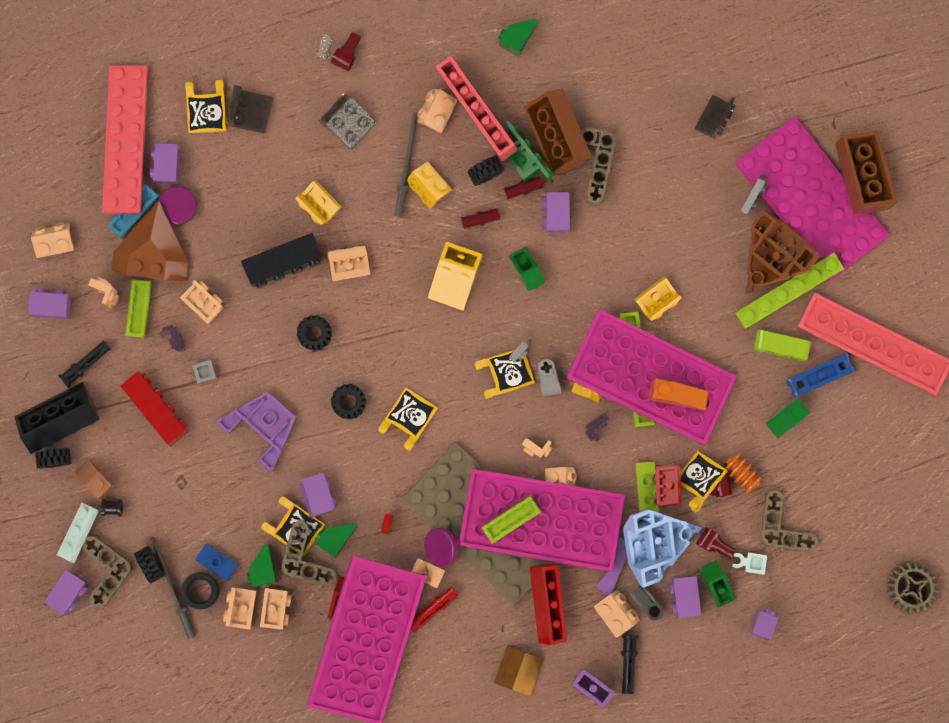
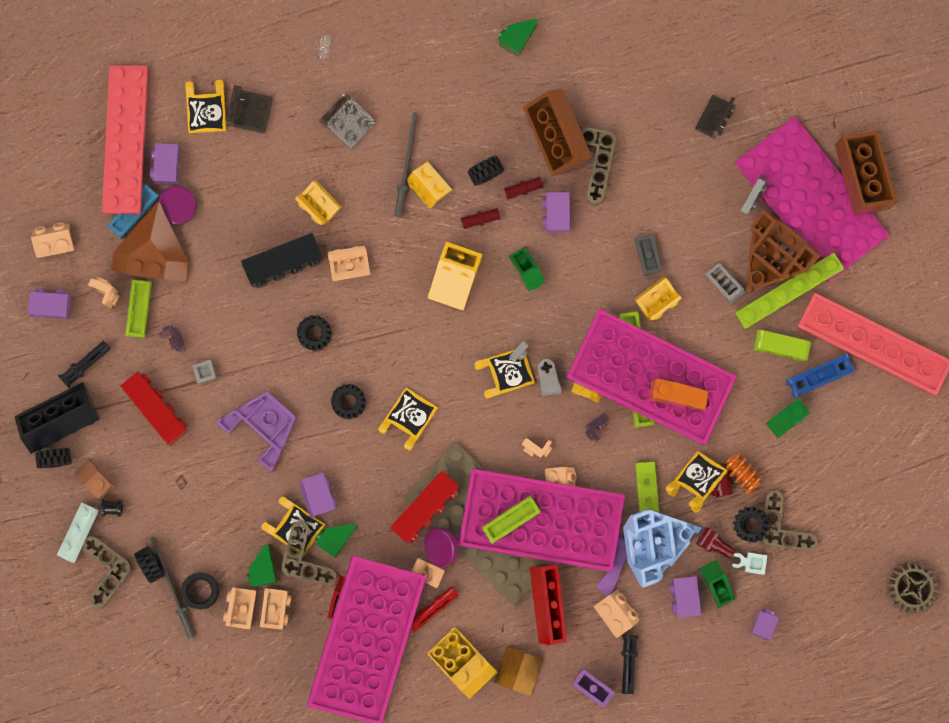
(66, 593): medium lavender brick -> none
(202, 302): light nougat bracket -> none
(216, 562): blue plate -> none
(345, 56): dark red pin -> none
(387, 522): red tile -> none
(424, 507): none -> red brick
(436, 110): light nougat bracket -> none
(462, 663): none -> yellow slope
(476, 108): coral brick -> none
(524, 159): green bracket -> none
(646, 601): dark grey piece -> none
(648, 254): none -> dark grey plate
(668, 486): red bracket -> none
(730, 279): none -> light grey slope
(762, 528): none -> black tyre

